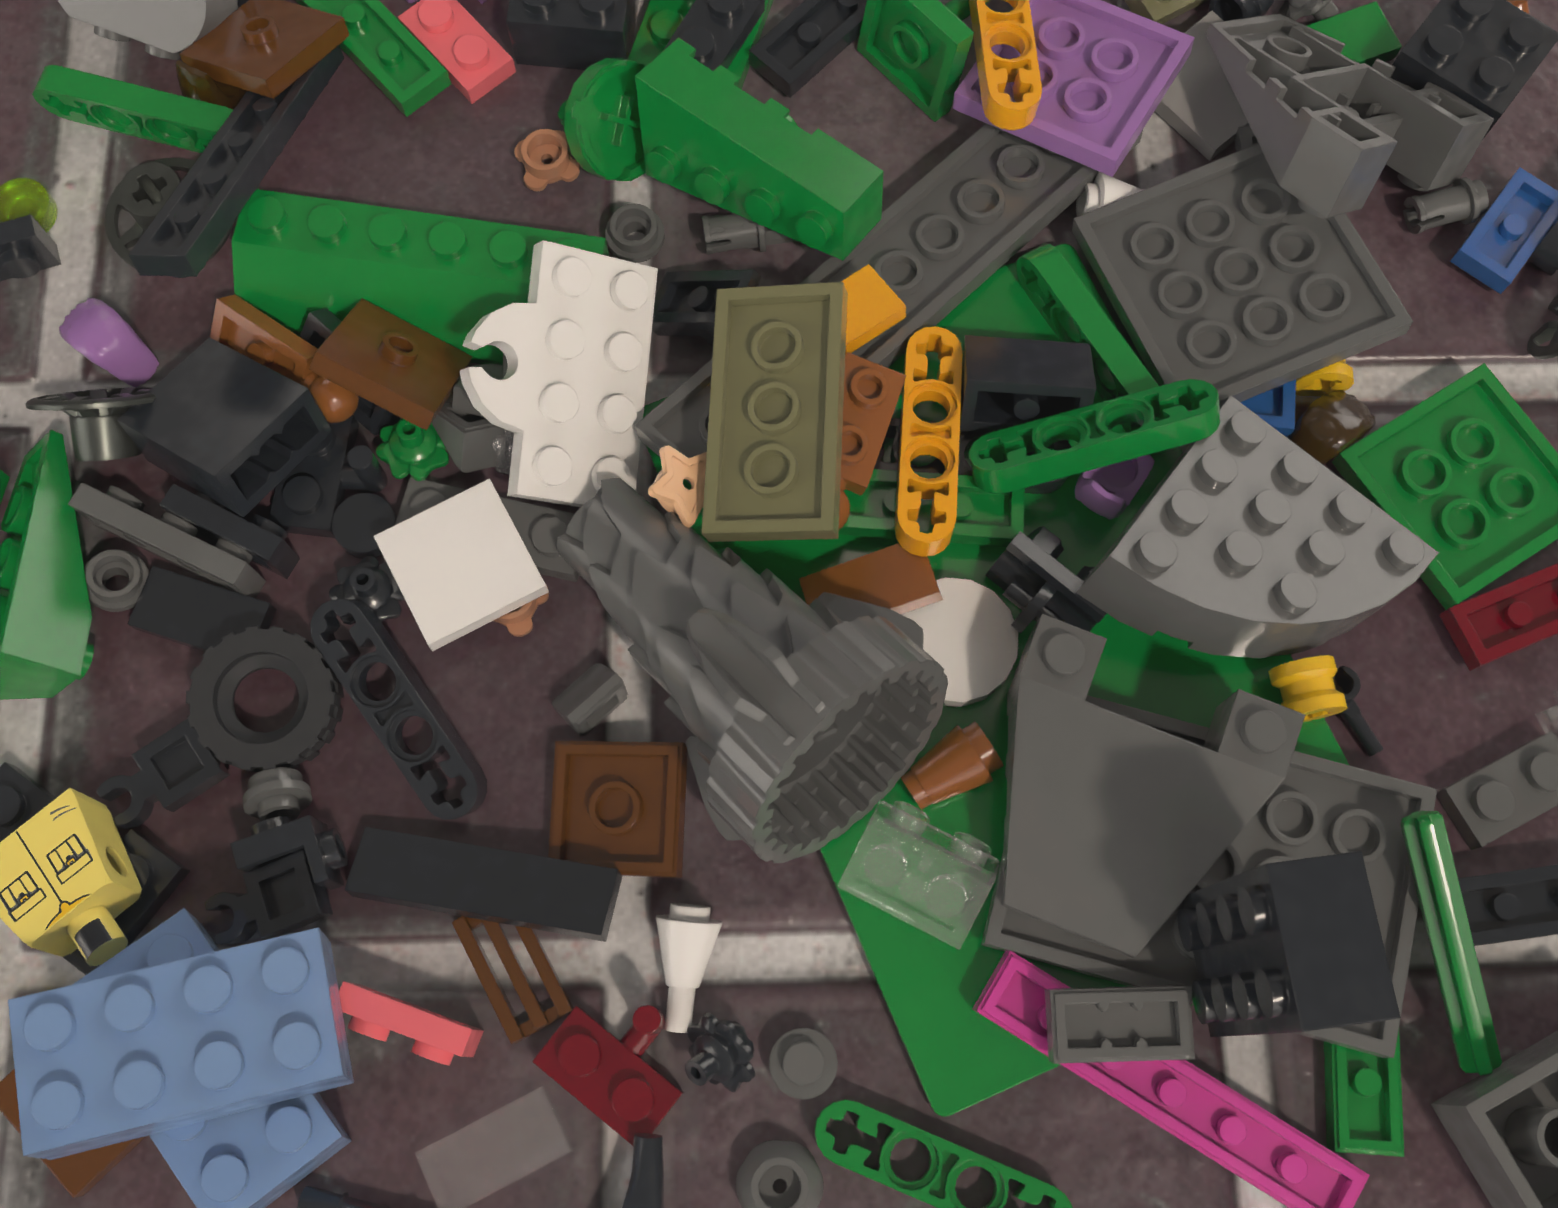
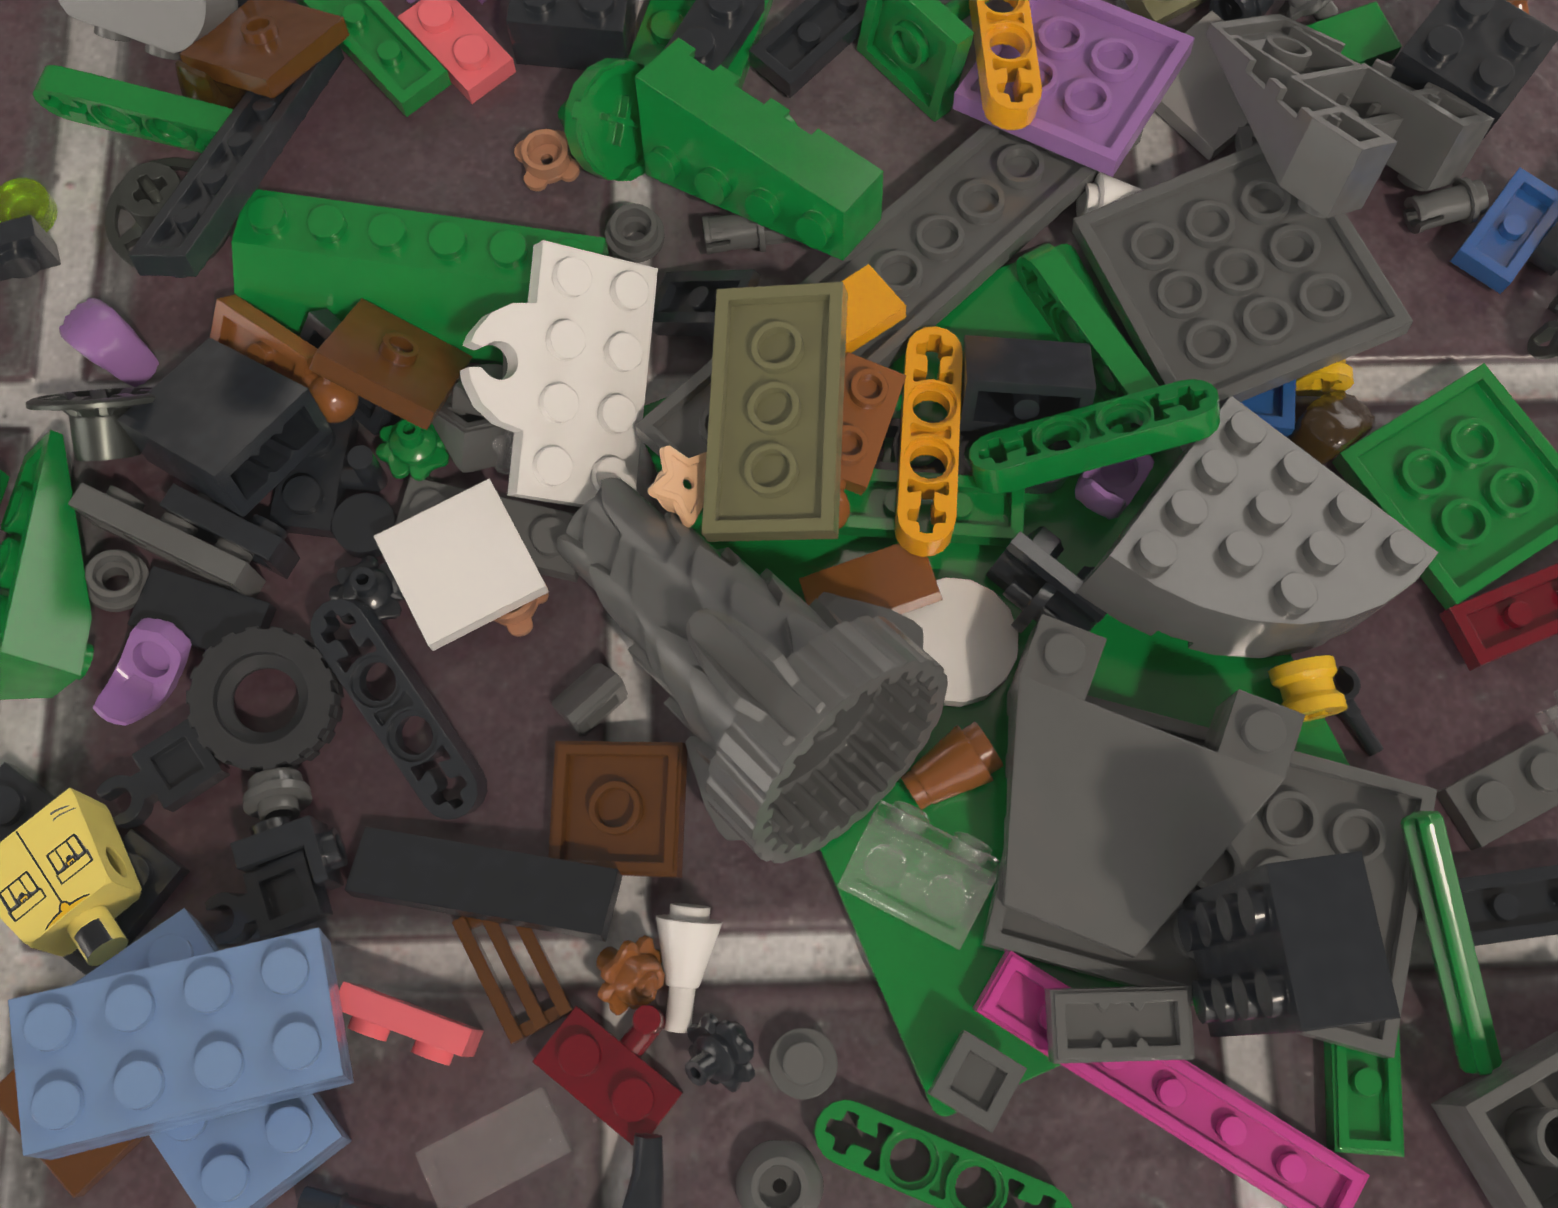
(145, 672): none -> medium lavender hair
(630, 974): none -> dark orange plant
(977, 1081): none -> dark grey tile

